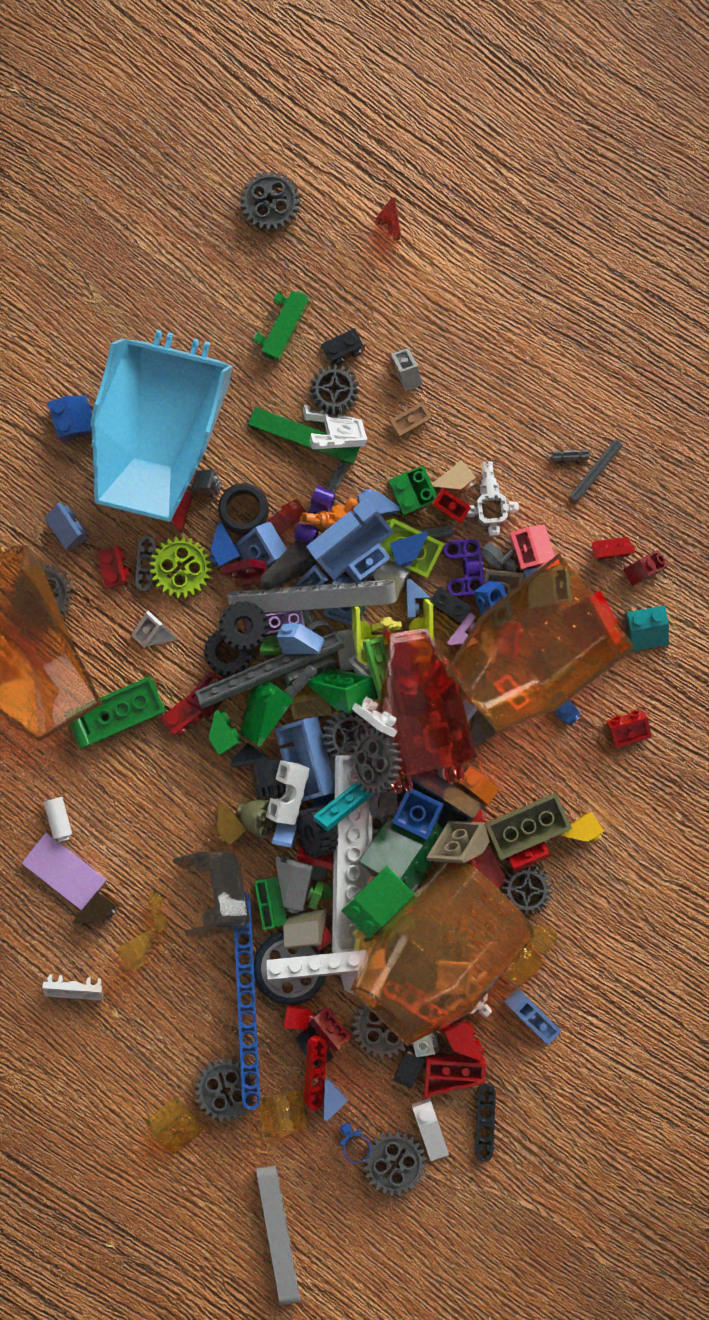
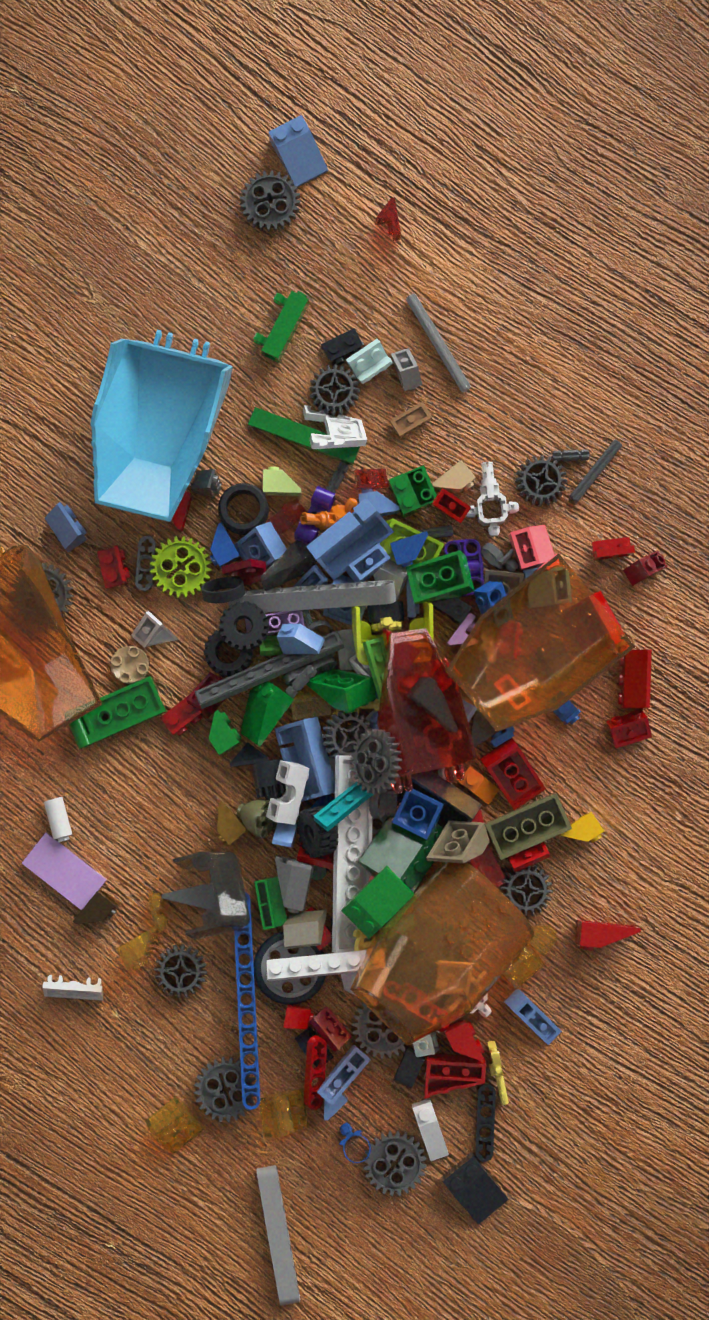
(71, 417): blue slope -> none
(129, 664): none -> tan dish
(171, 970): none -> dark grey gear
(197, 896): none -> dark grey slope
(223, 596): none -> black tyre
(278, 483): none -> yellowish green slope
(297, 151): none -> medium blue slope
(321, 891): bright green plate -> none
(343, 1074): none -> medium blue slope
(369, 361): none -> light aqua bracket
(370, 479): none -> clear red slope
(380, 721): white plate -> none
(393, 610): none -> black beam
(432, 701): none -> clear smoke slope
(438, 343): none -> light grey axle
(440, 578): none -> green slope
(474, 1188): none -> black slope
(496, 1069): none -> light yellow piece
(500, 737): none -> blue bracket
(513, 773): none -> red slope
(548, 482): none -> dark grey gear
(599, 934): none -> red slope
(635, 680): none -> red slope
(647, 628): teal slope -> none

